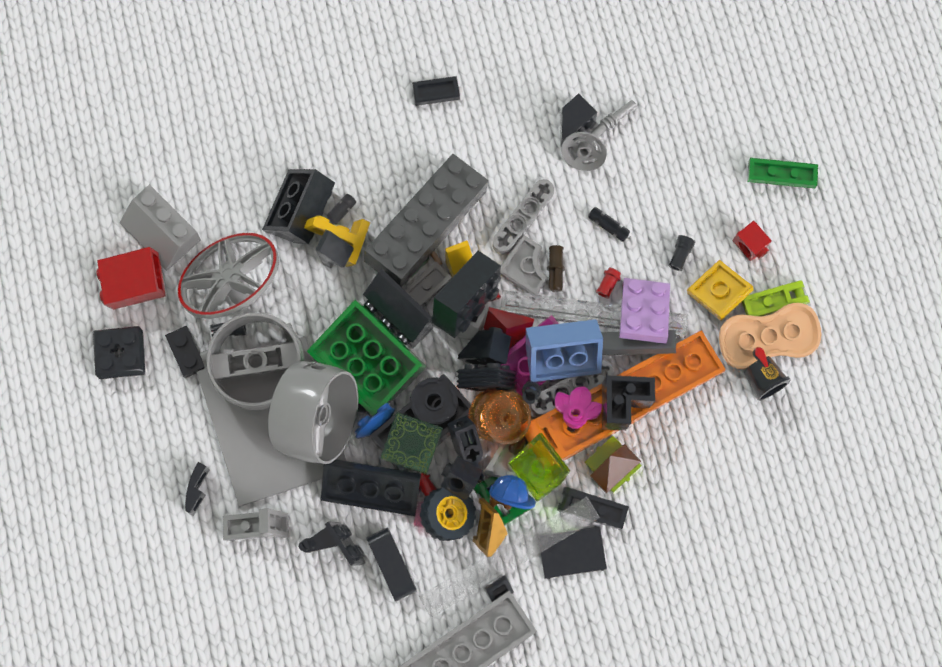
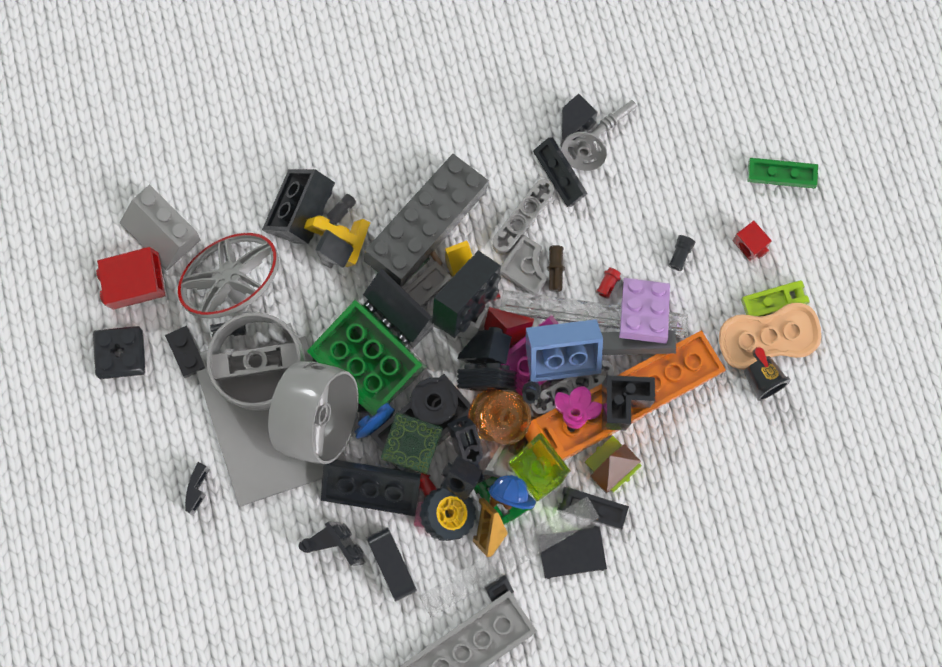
(256, 525): light grey bracket -> none
(436, 90): black tile -> none
(560, 172): none -> black plate
(609, 224): black axle -> none
(720, 290): yellow tile -> none

